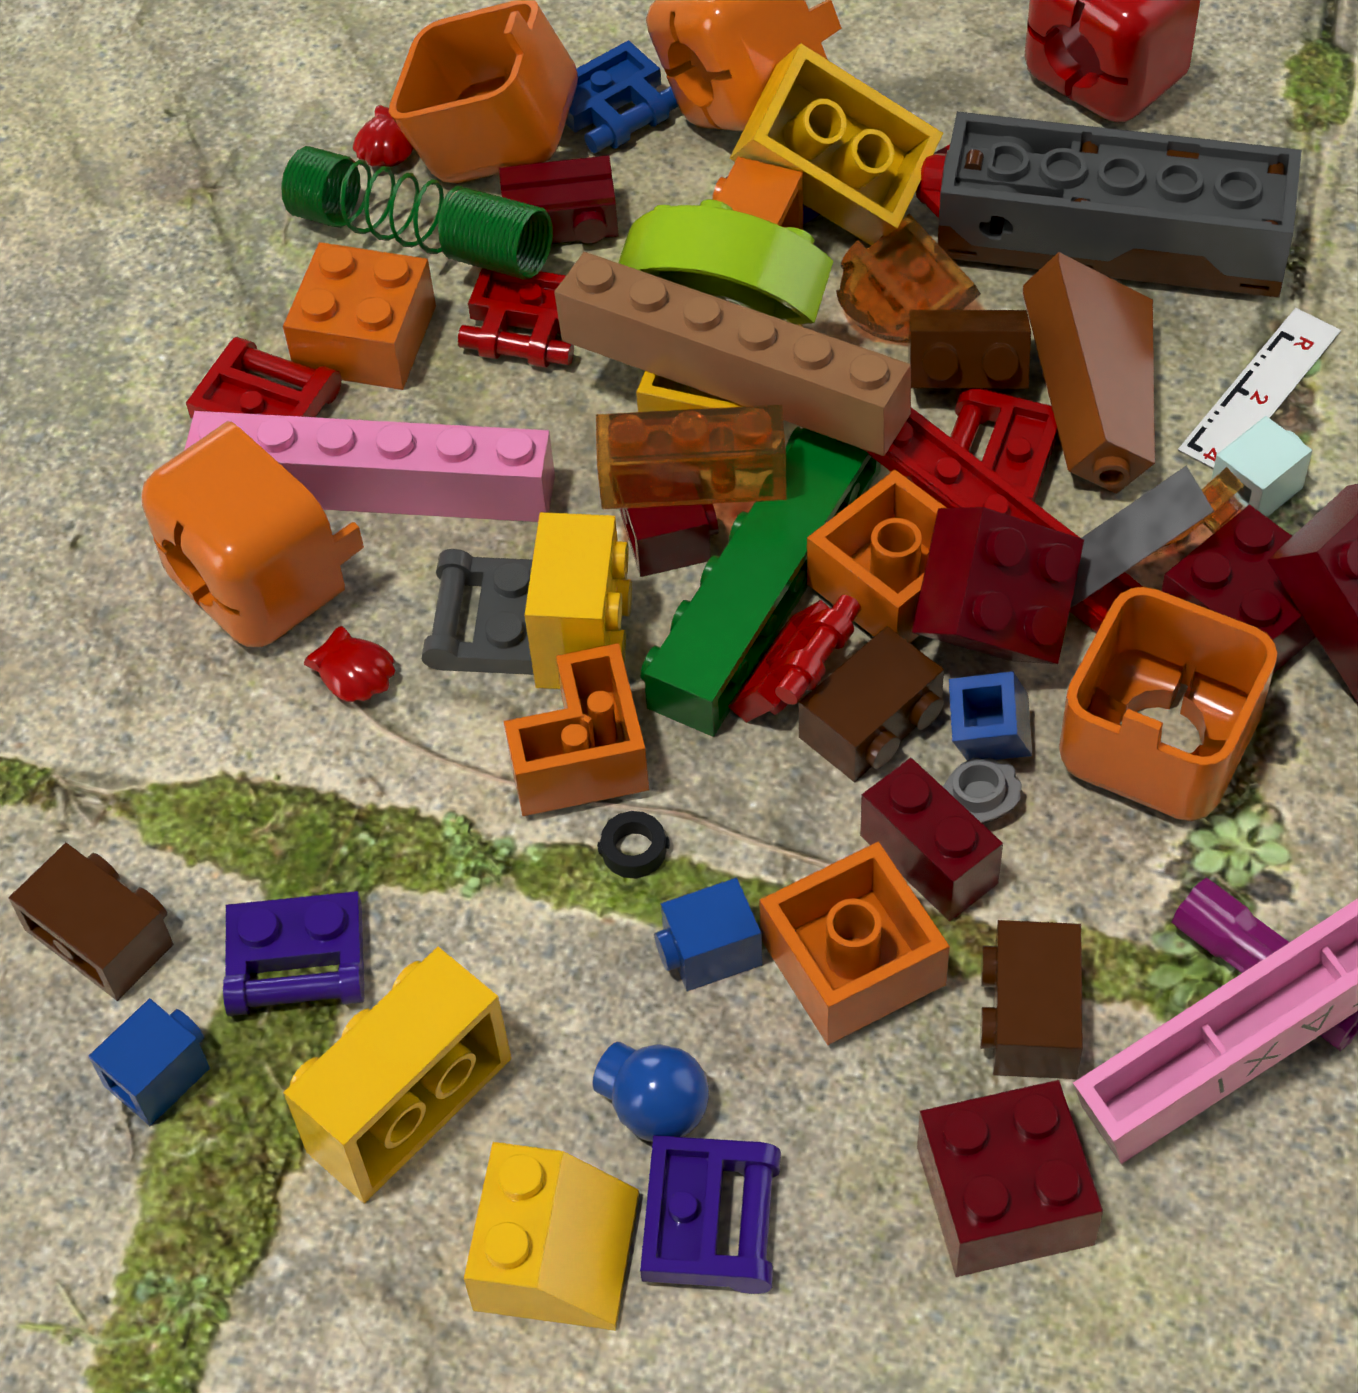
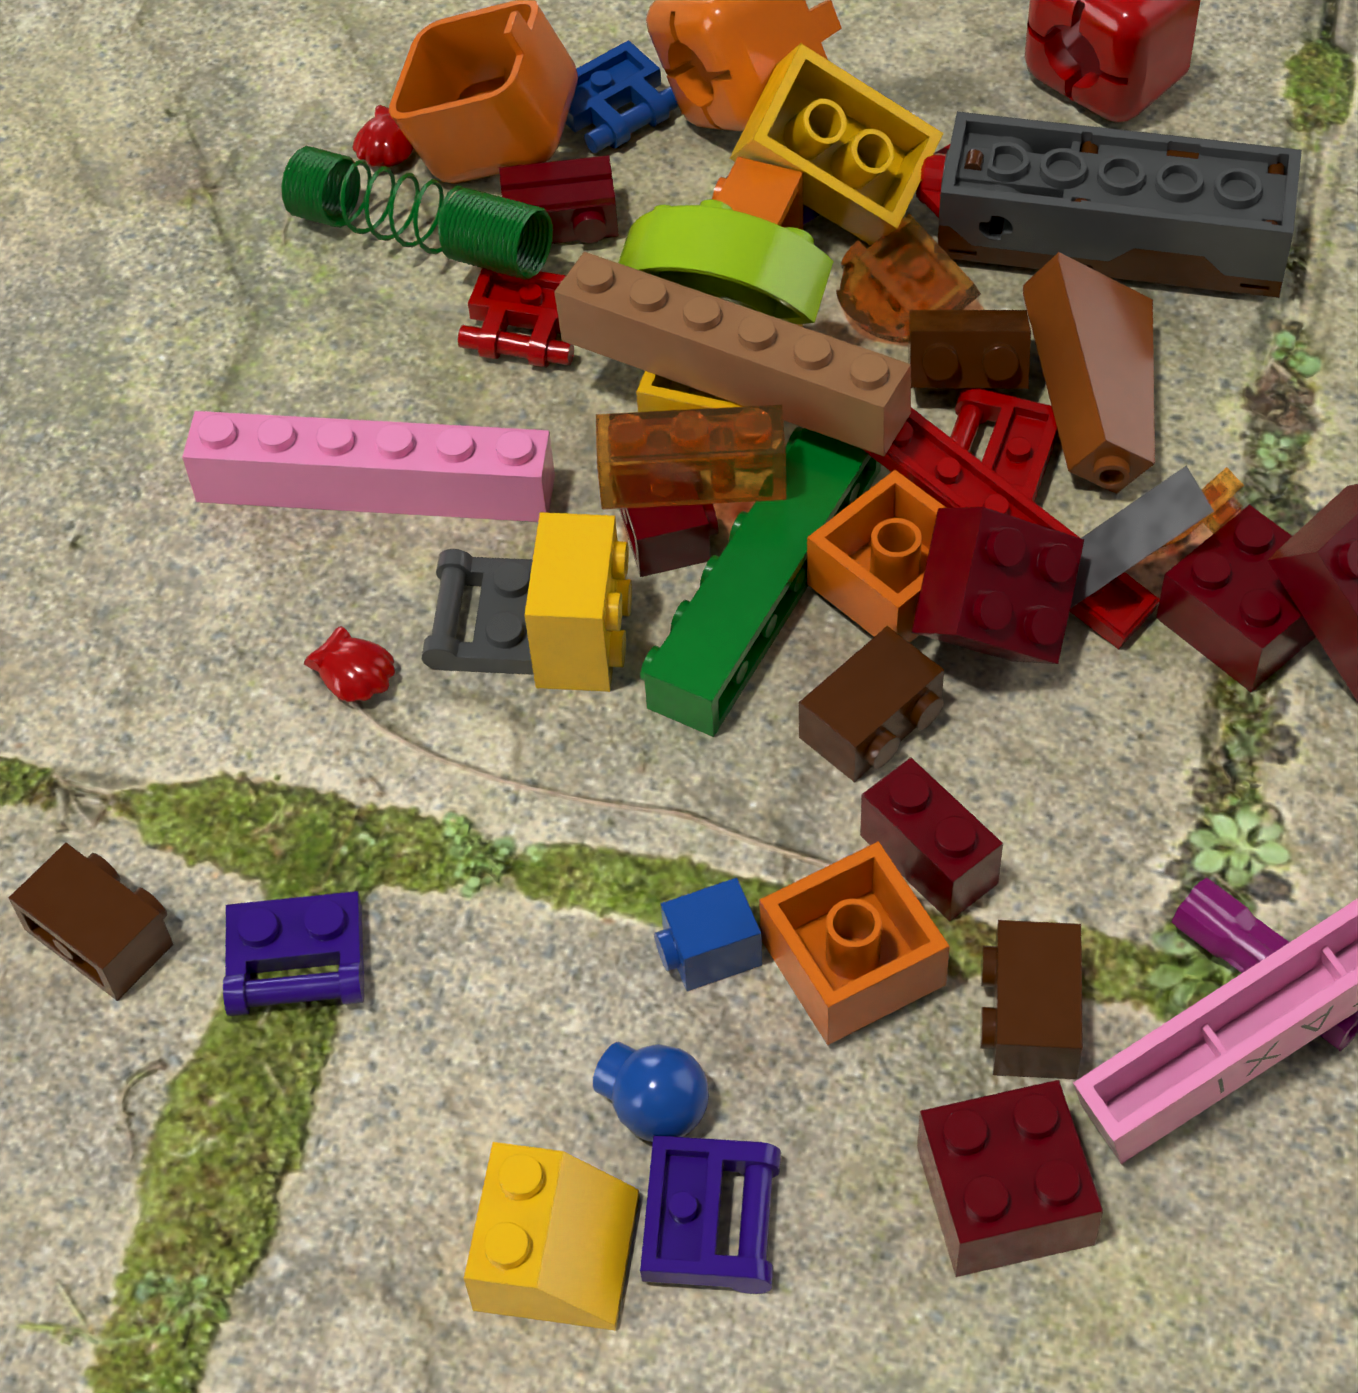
(151, 1060): blue brick -> none
(234, 390): red plate -> none
(245, 536): orange piece -> none
(361, 314): orange brick -> none
(399, 1073): yellow brick -> none
(587, 748): orange brick -> none
(633, 823): black piece -> none
(796, 658): red plate -> none
(985, 788): light grey animal -> none
(990, 716): brick -> none
(1138, 663): orange piece -> none
(1261, 384): white sticker -> none
(1267, 463): light aqua brick -> none

